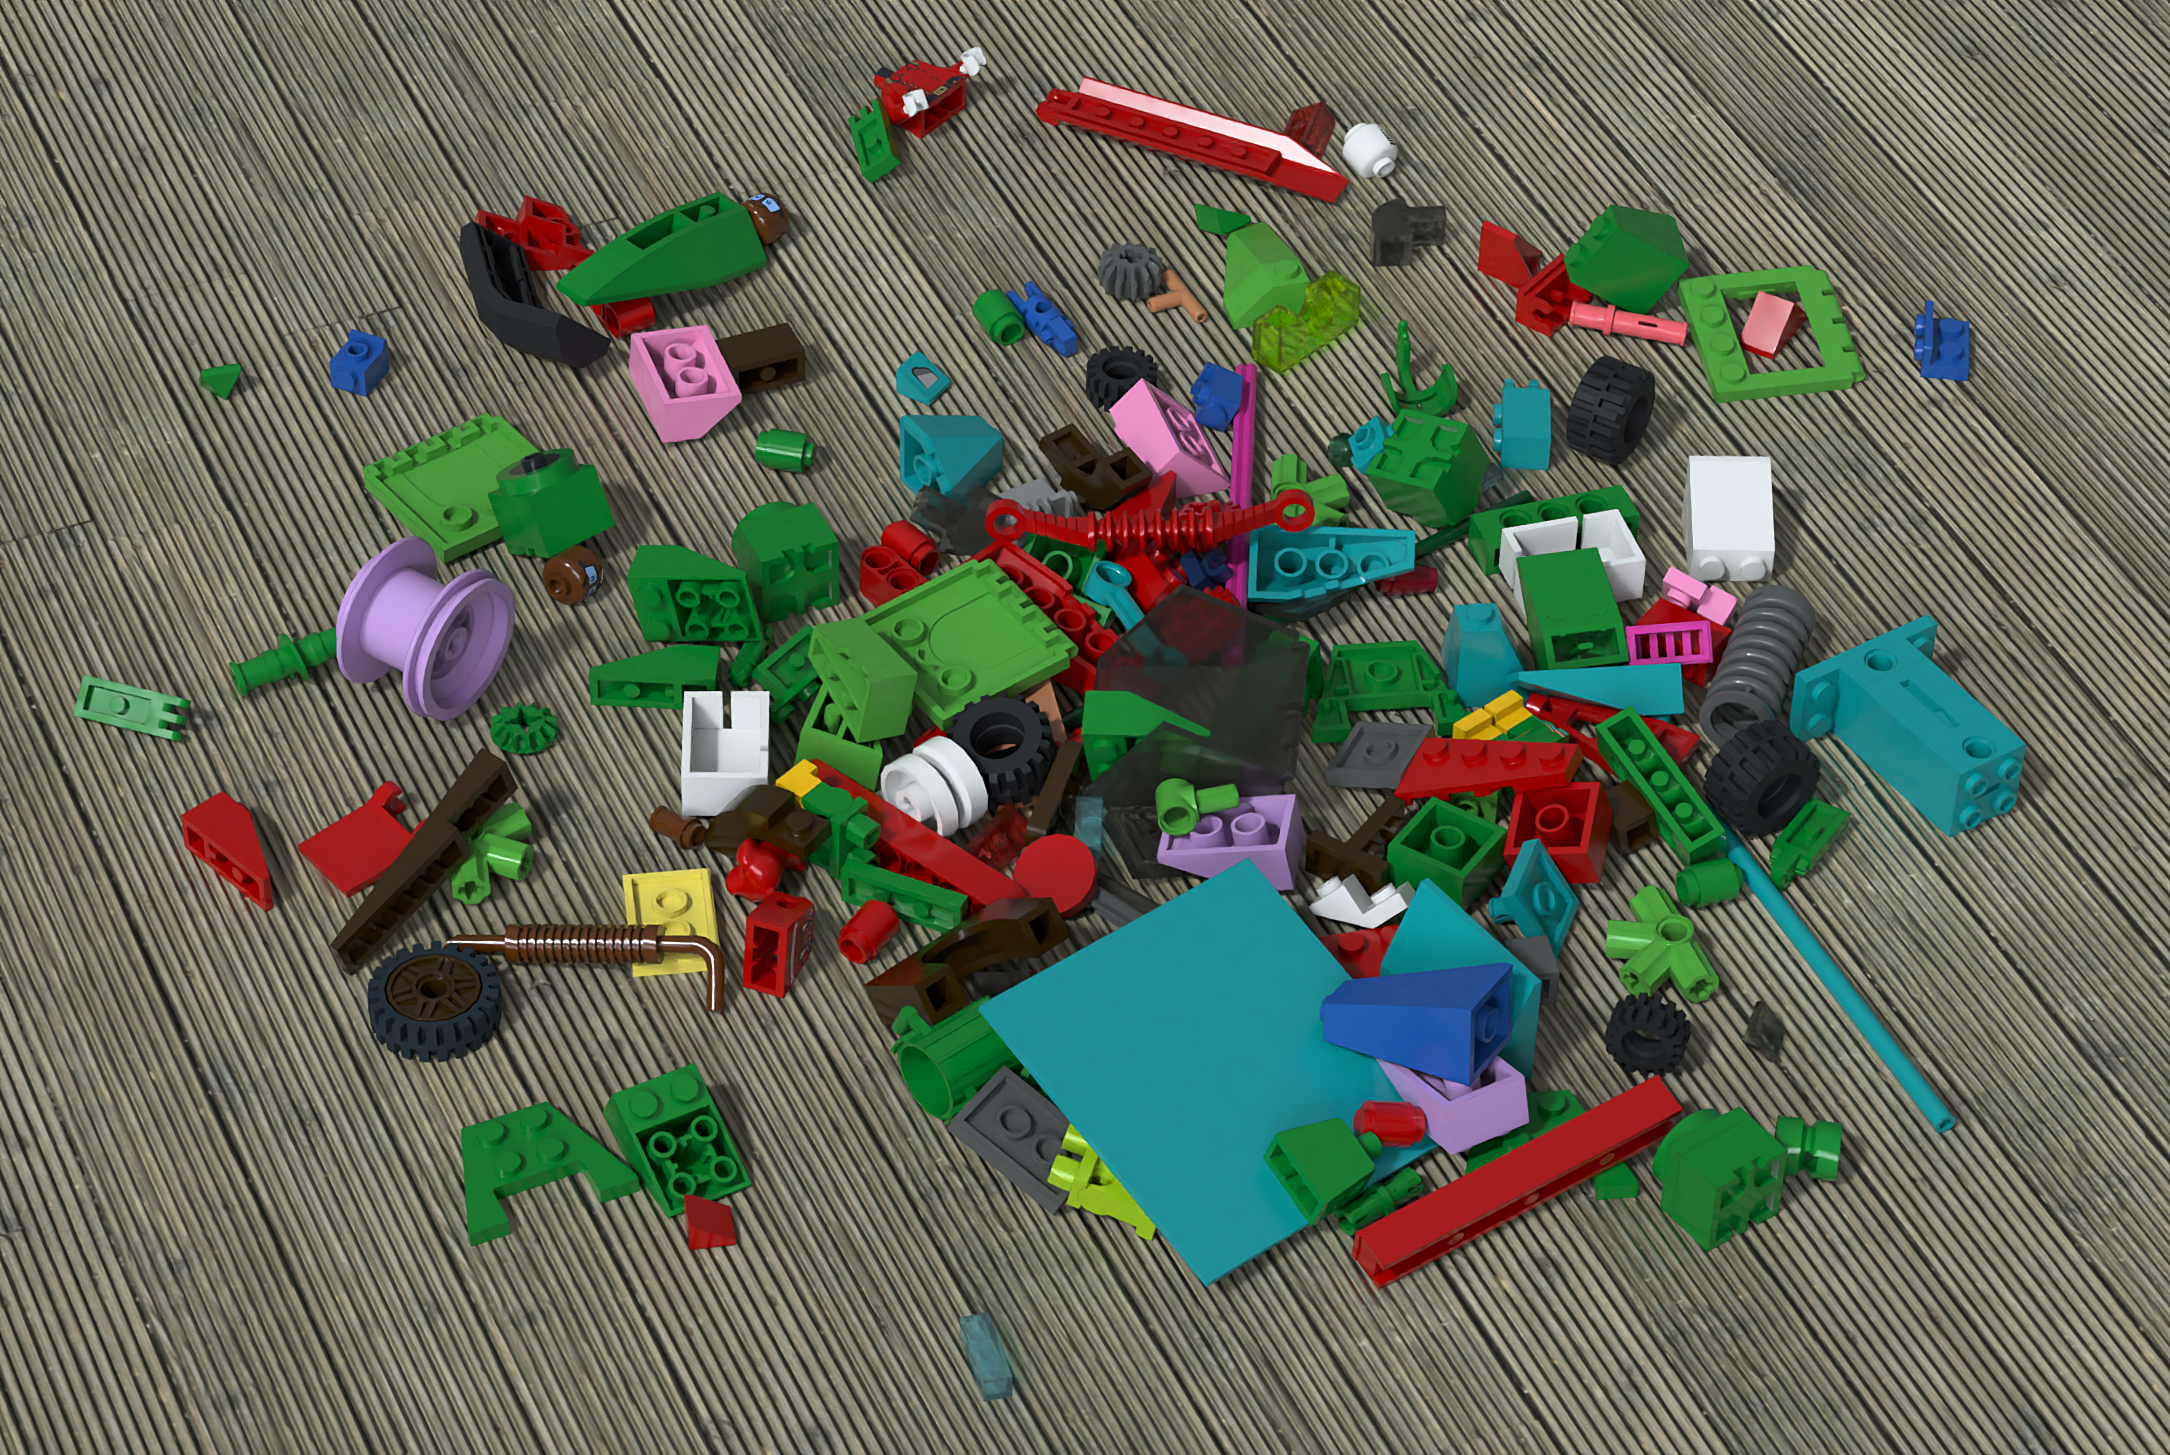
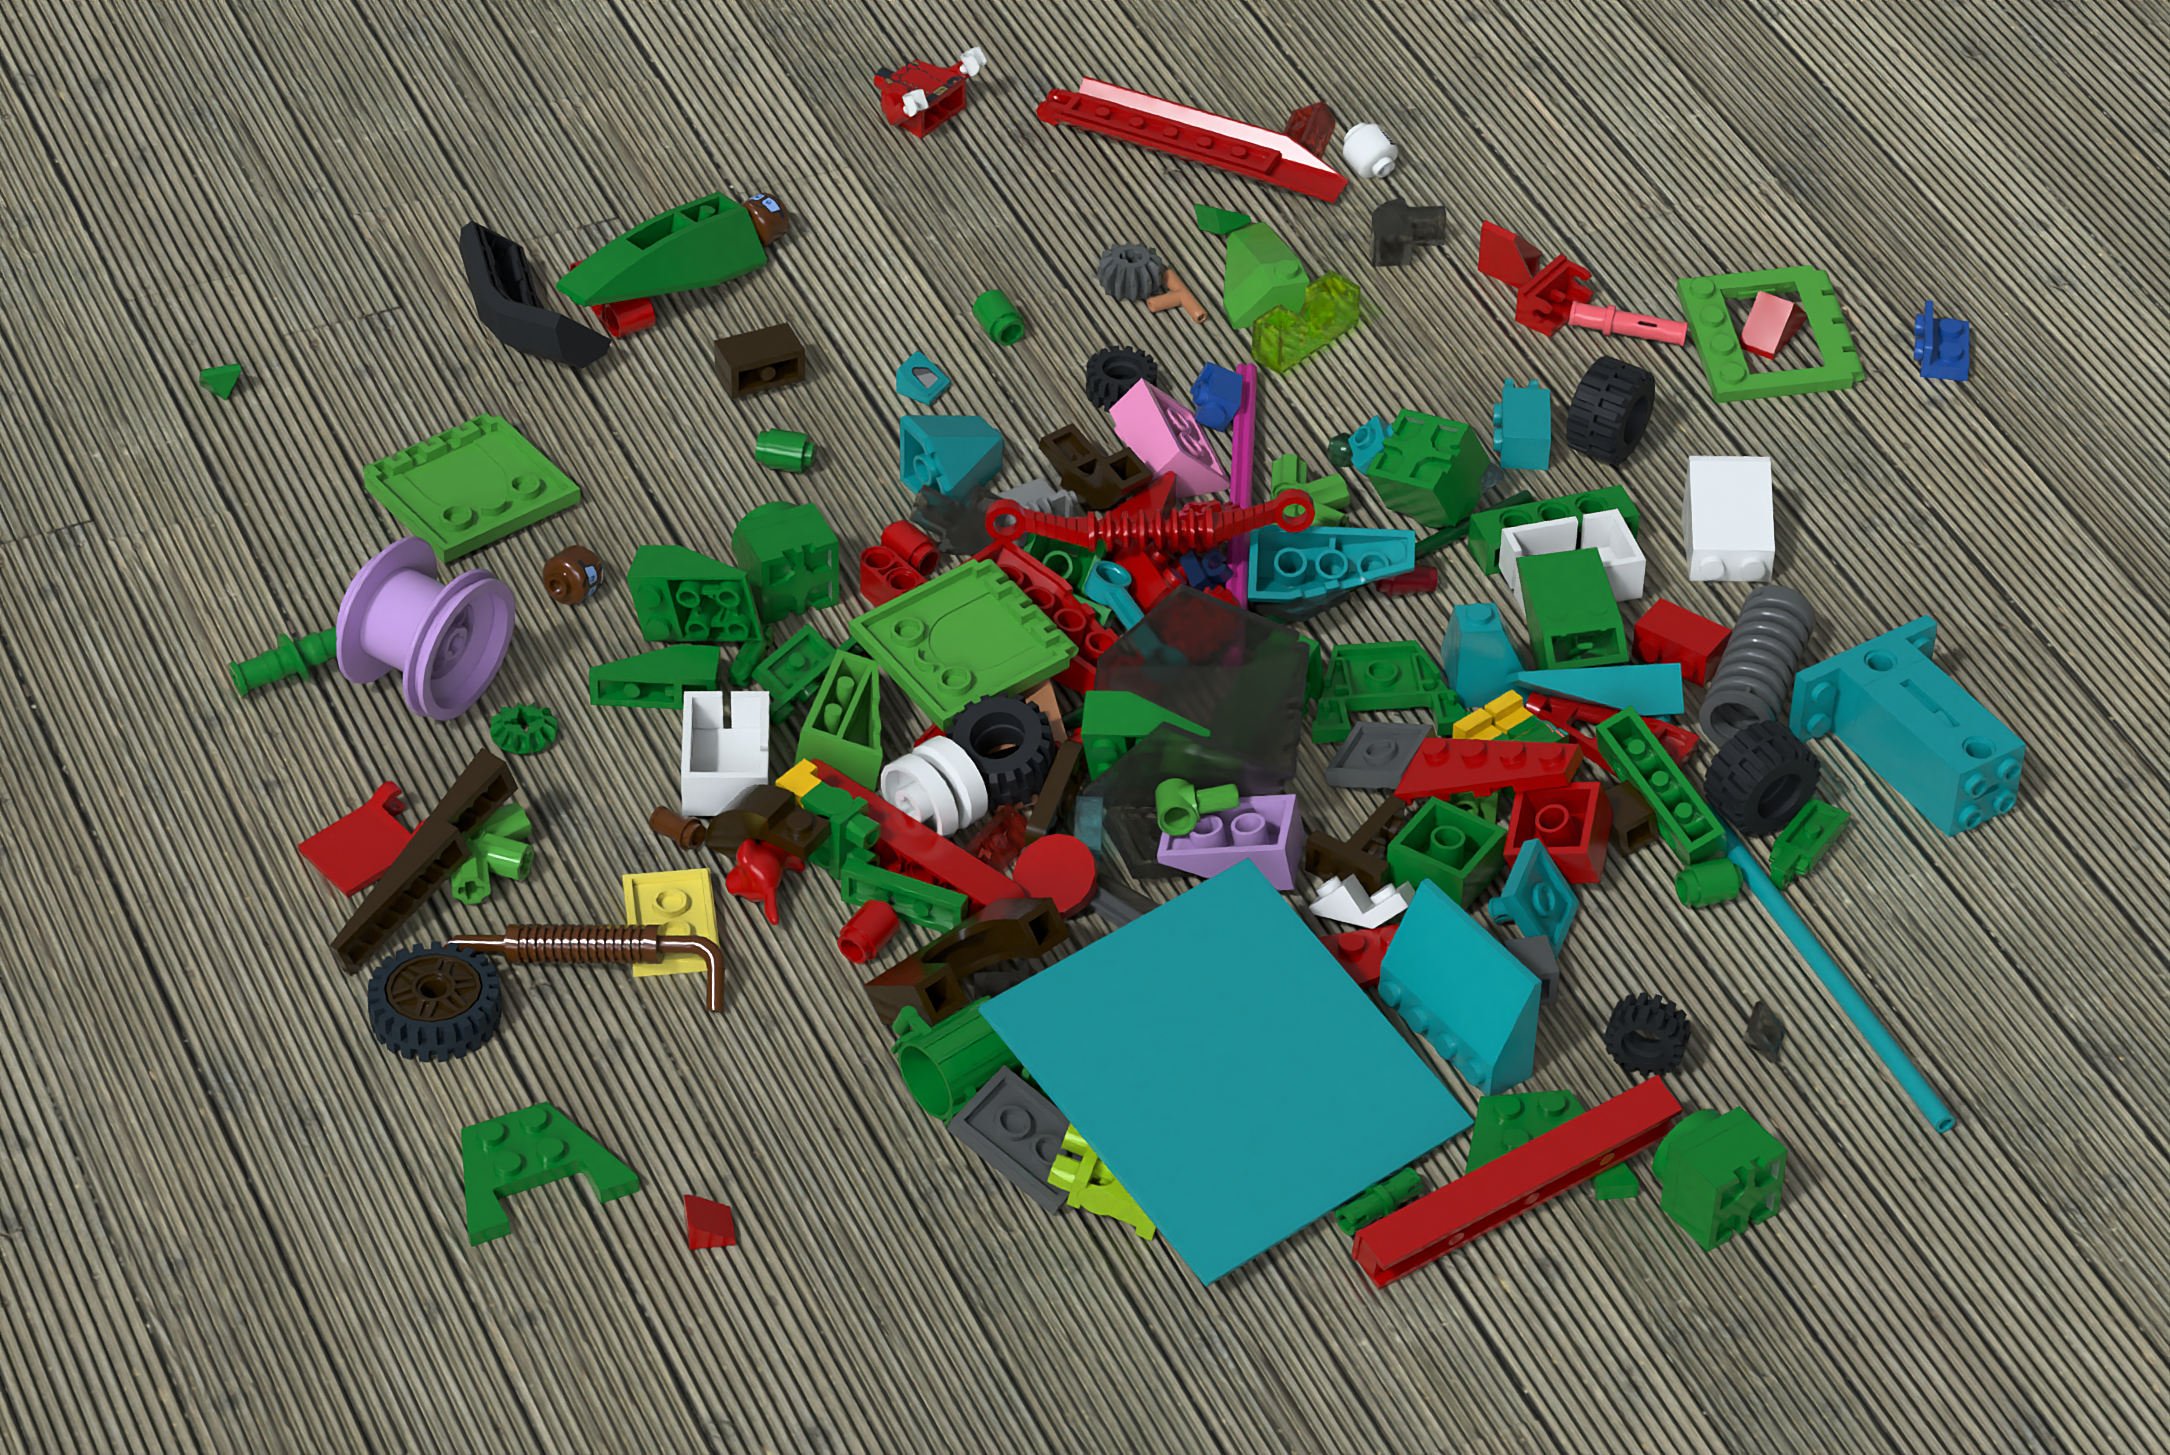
(129, 707): hinge -> none
(226, 841): red slope -> none
(360, 363): blue brick -> none
(544, 233): red slope -> none
(549, 503): green piece -> none
(675, 1139): green slope -> none
(682, 381): bright pink slope -> none
(781, 927): red torso -> none
(863, 678): bright green wedge -> none
(874, 141): green hinge -> none
(986, 1356): clear light blue piece -> none
(1045, 319): blue hinge -> none
(1322, 1165): green torso -> none
(1391, 1121): red brick -> none
(1426, 1020): blue slope -> none
(1434, 400): green helmet -> none
(1462, 1114): lavender slope -> none
(1628, 257): green slope -> none
(1635, 646): dark pink slope -> none
(1659, 948): bright green piece -> none
(1693, 596): bright pink plate -> none
(1810, 1147): green wheel -> none

